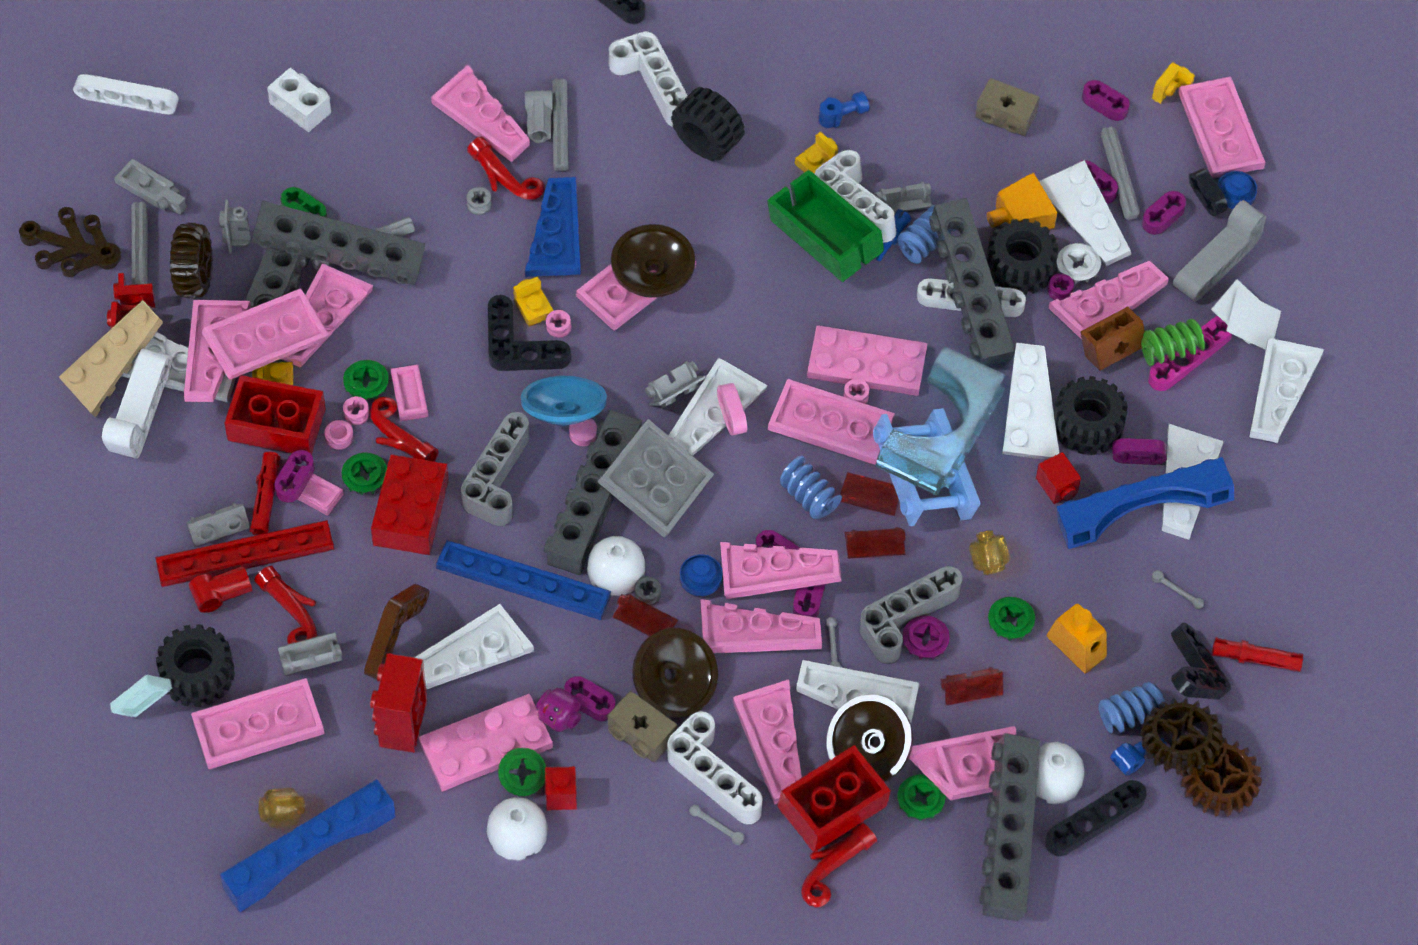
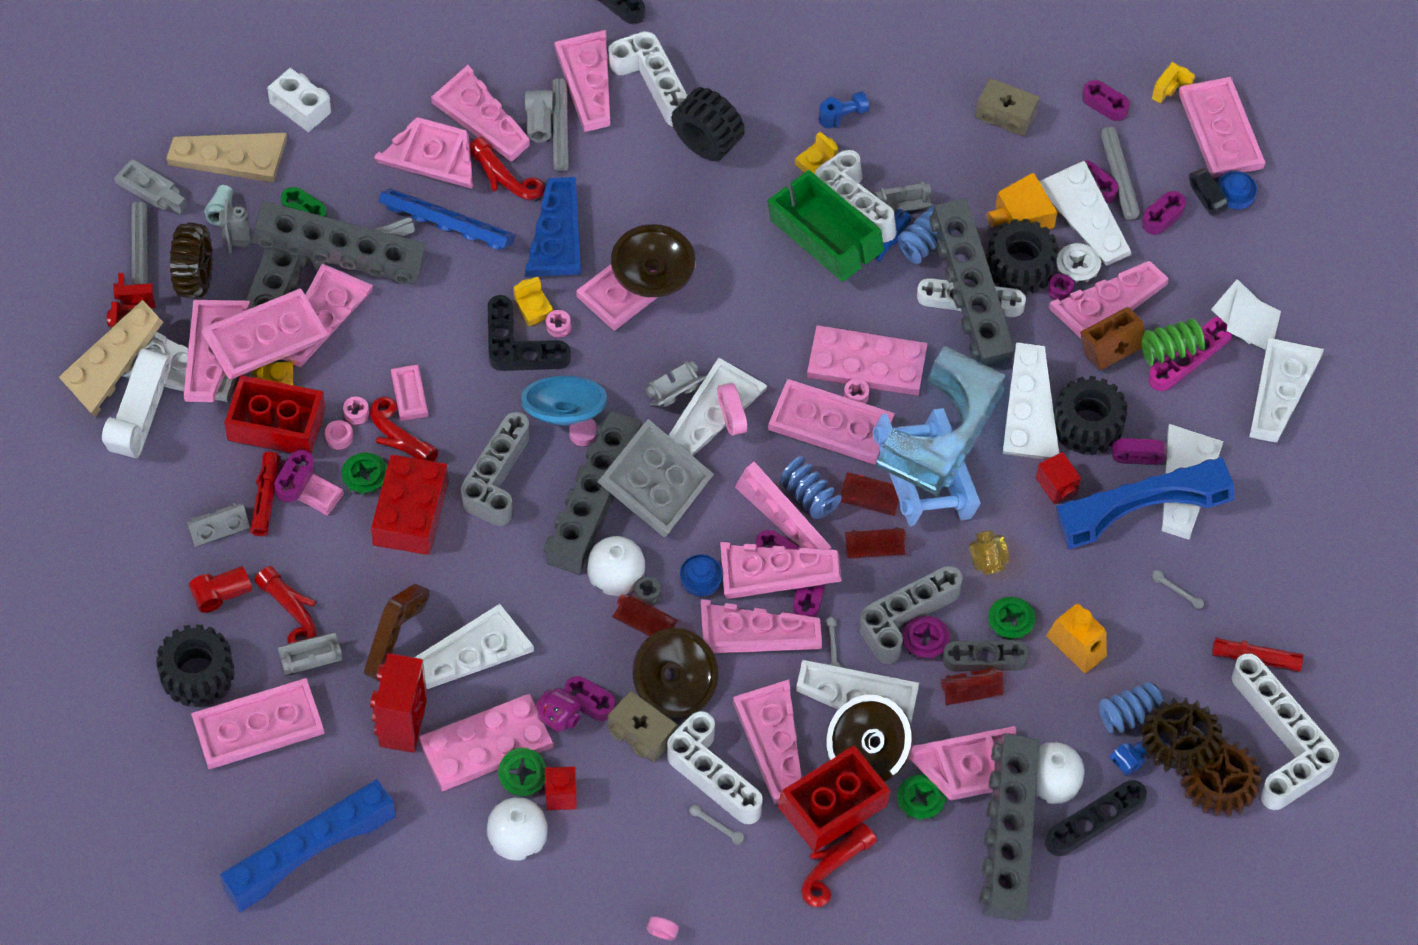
(71, 246): dark brown plant -> none
(126, 94): white beam -> none
(141, 696): light aqua tile -> none
(217, 204): none -> light aqua cone
(233, 155): none -> tan wing
(245, 552): red tile -> none
(281, 807): clear yellow head -> none
(355, 375): green gear -> none
(432, 152): none -> bright pink wing
(446, 219): none -> blue plate
(482, 193): light grey bush -> none
(523, 580): blue tile -> none
(586, 73): none -> bright pink wing
(662, 928): none -> bright pink tile
(777, 507): none -> bright pink wing
(994, 647): none -> dark grey beam
(1204, 676): black beam -> none
(1222, 253): light grey beam -> none
(1288, 731): none -> white beam

